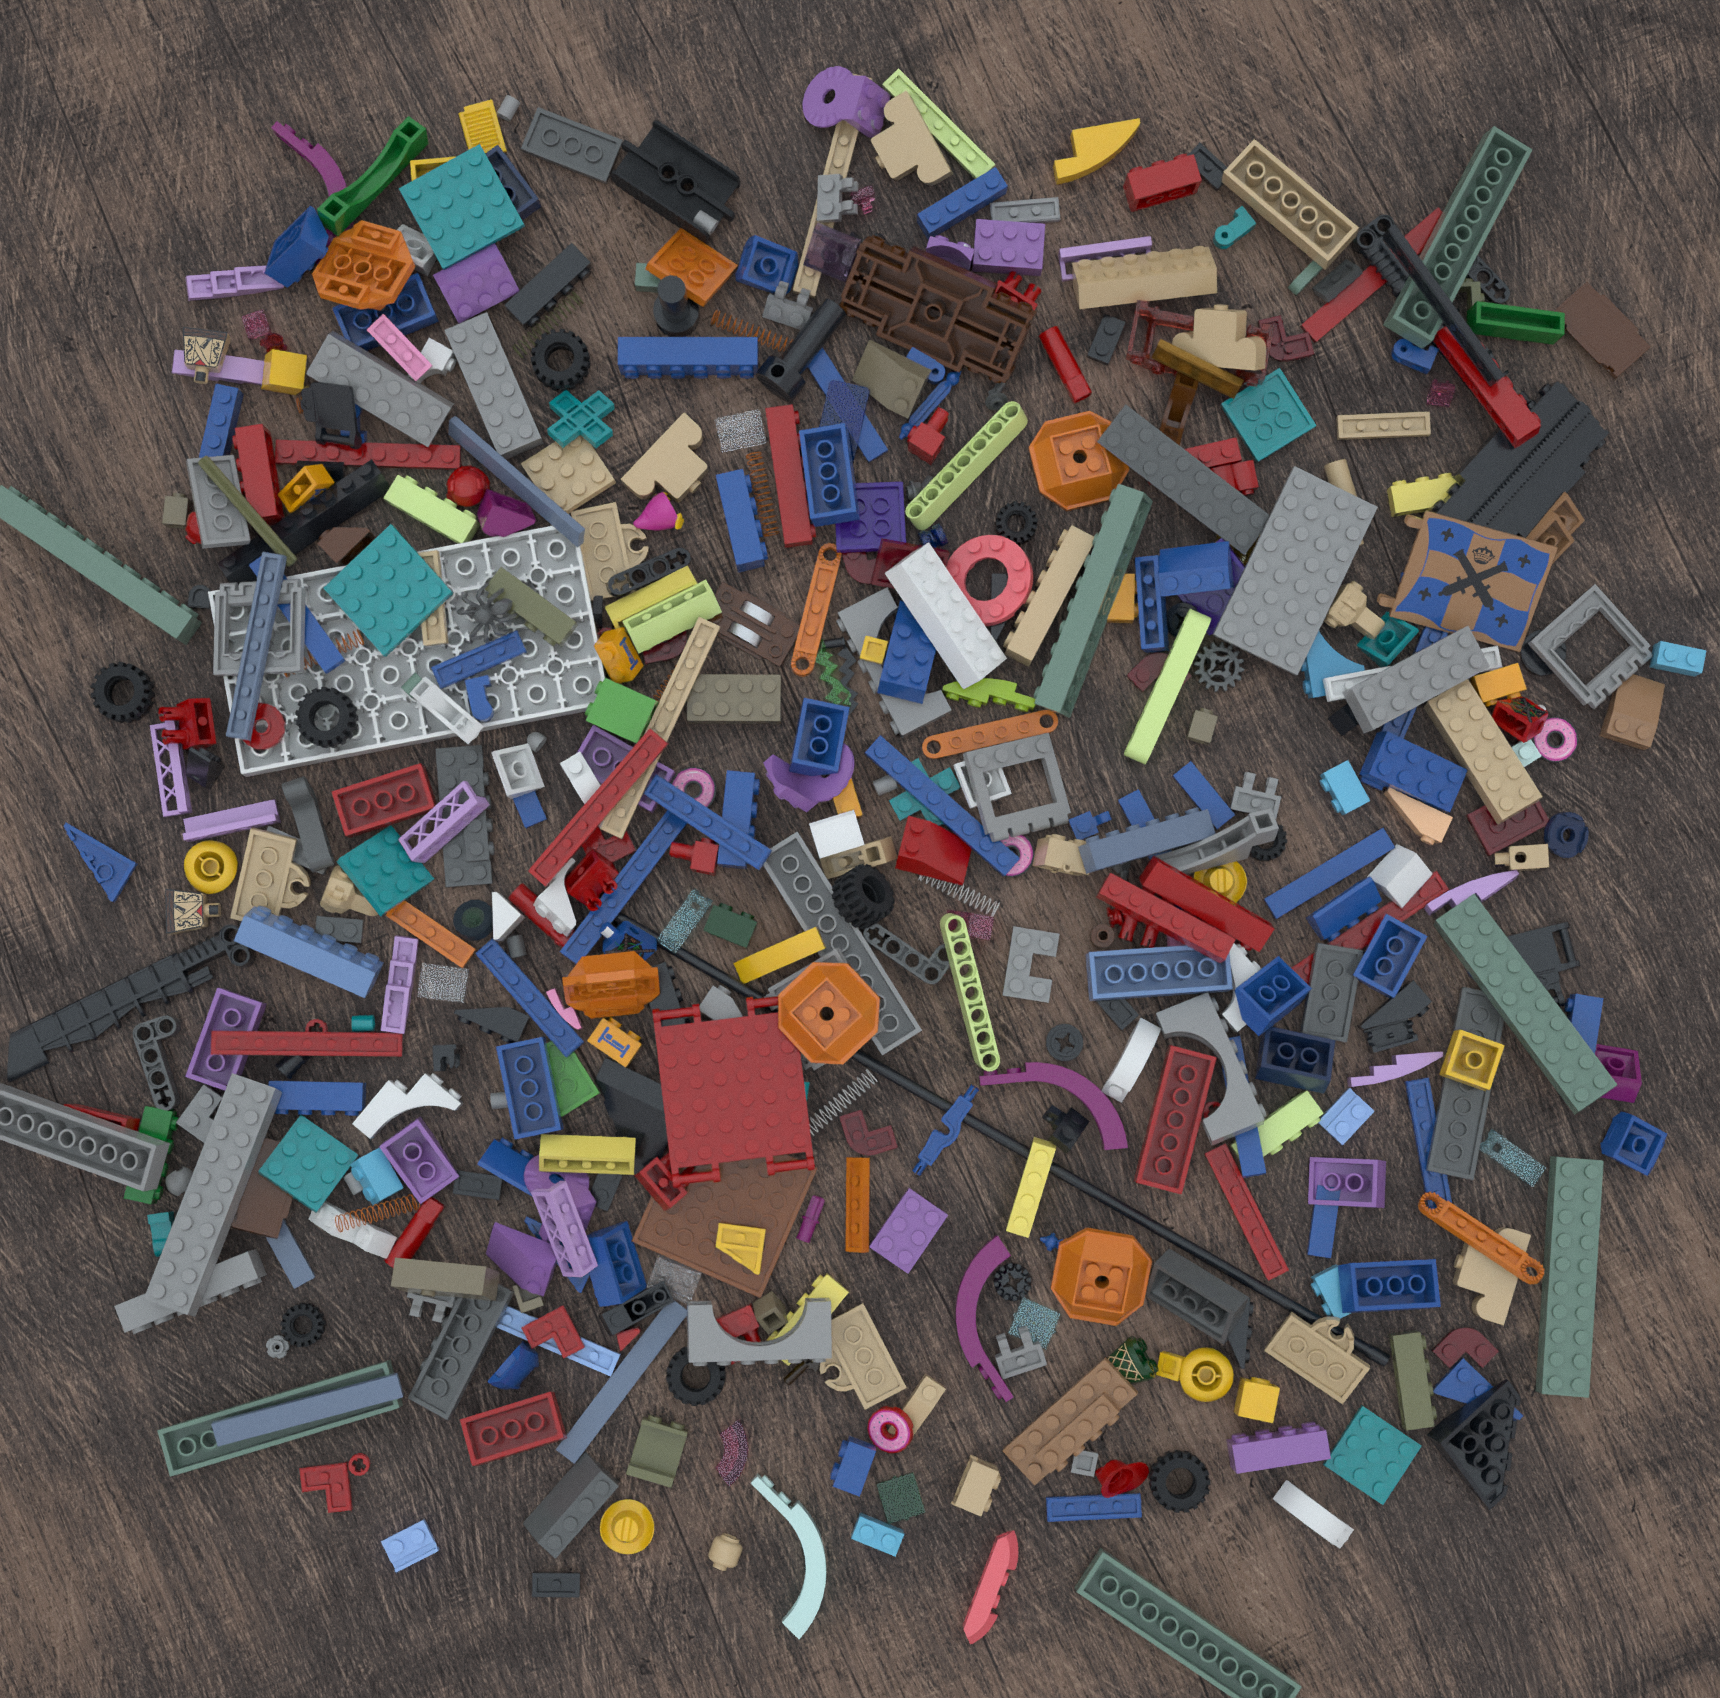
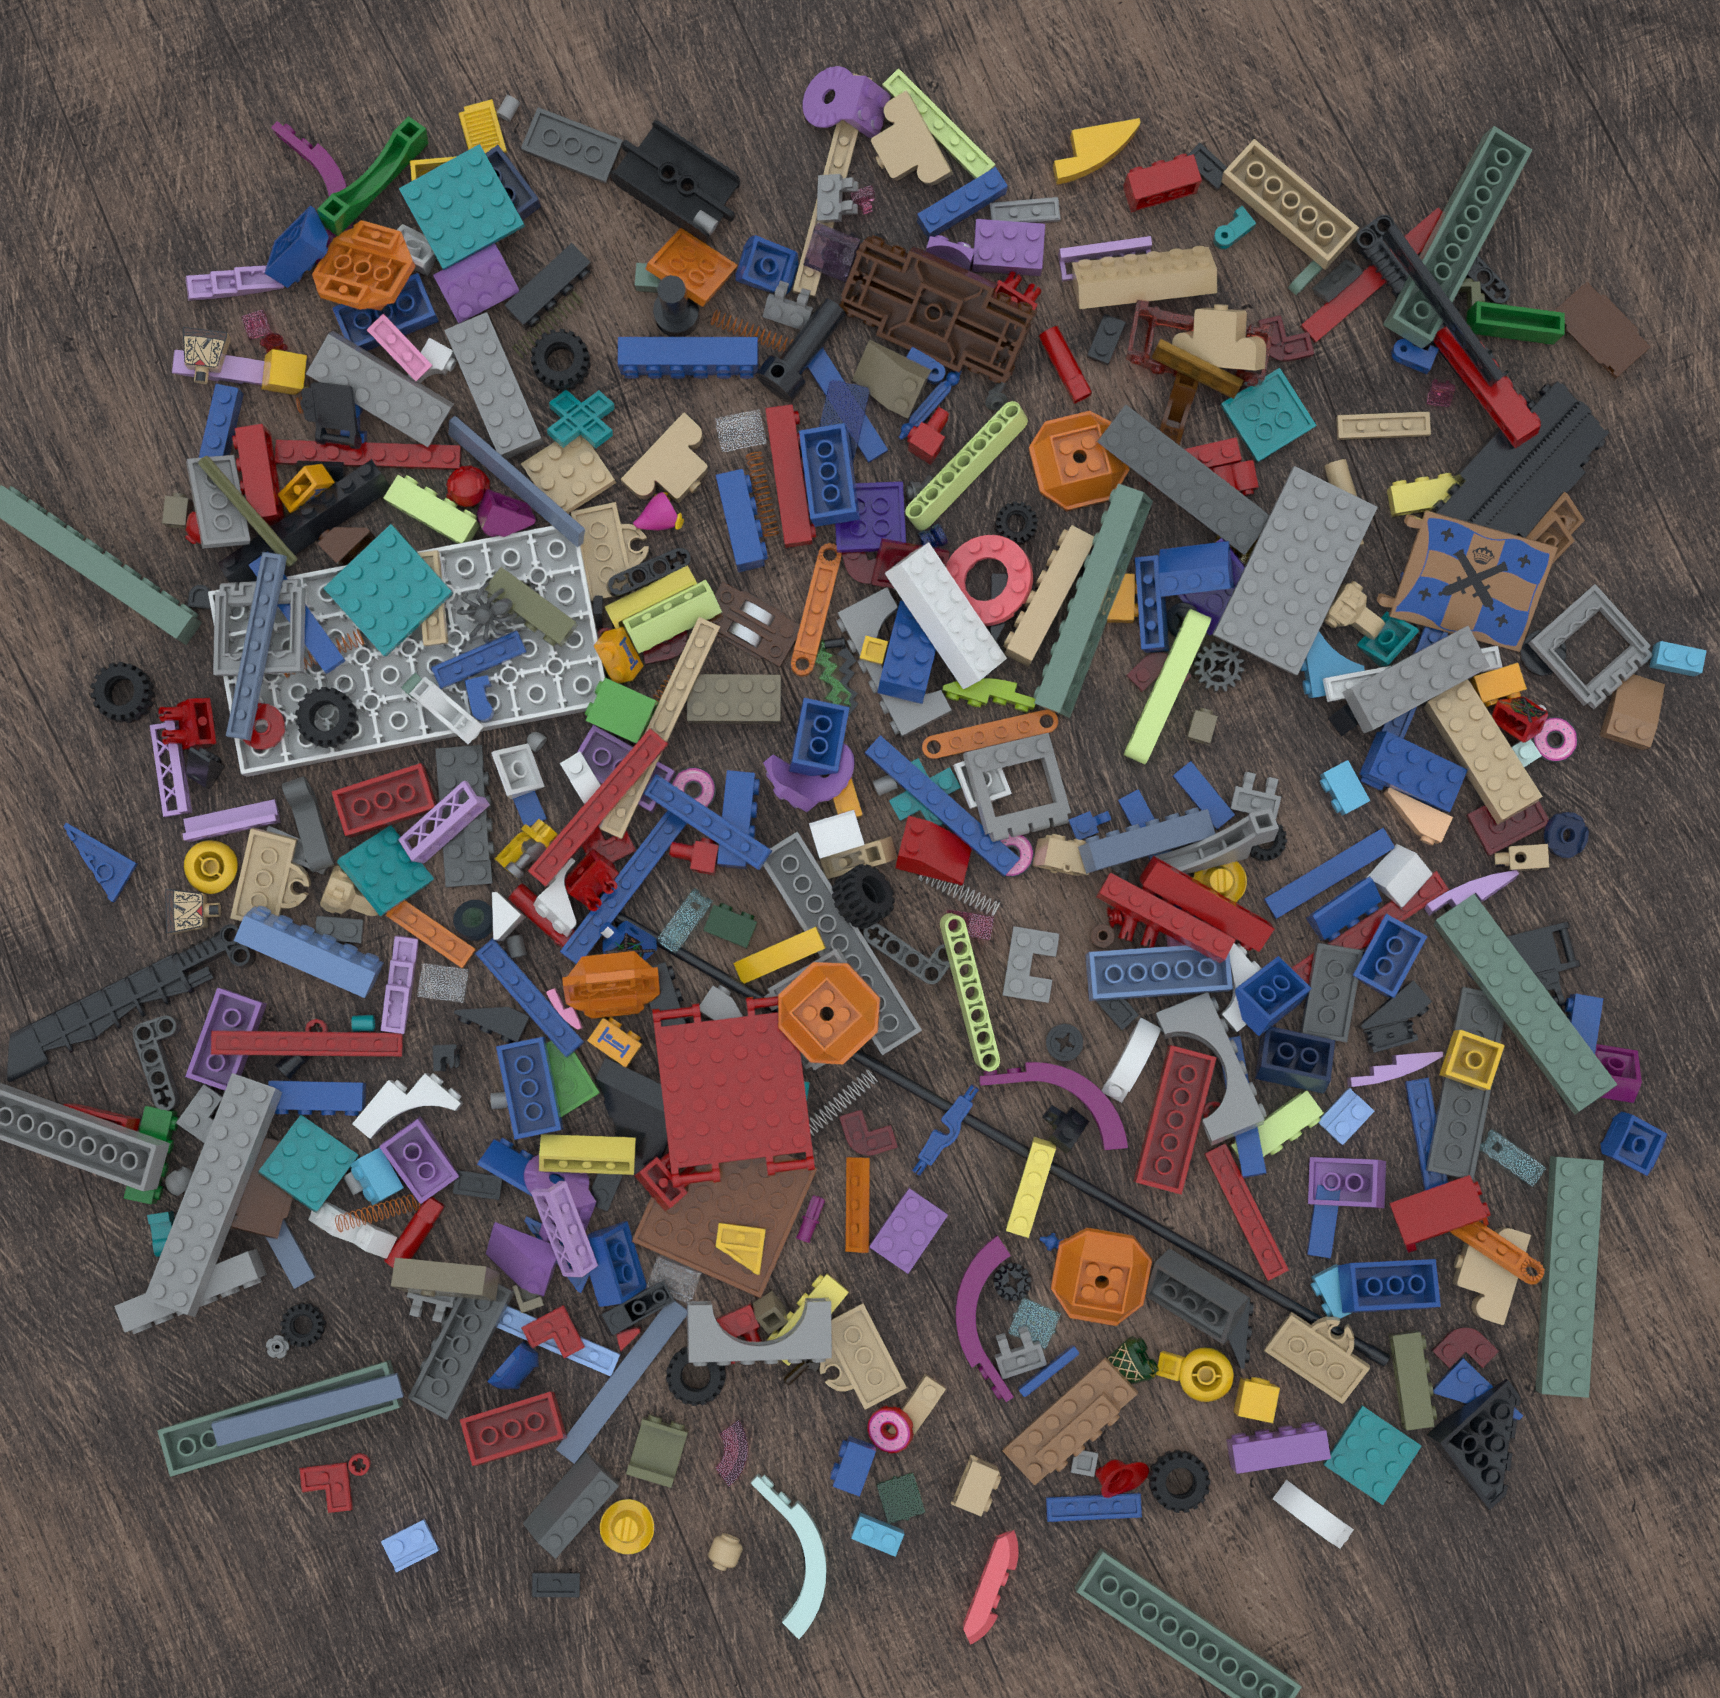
(526, 847): none -> yellow hips
(1048, 1370): none -> blue tile
(1439, 1211): none -> red panel

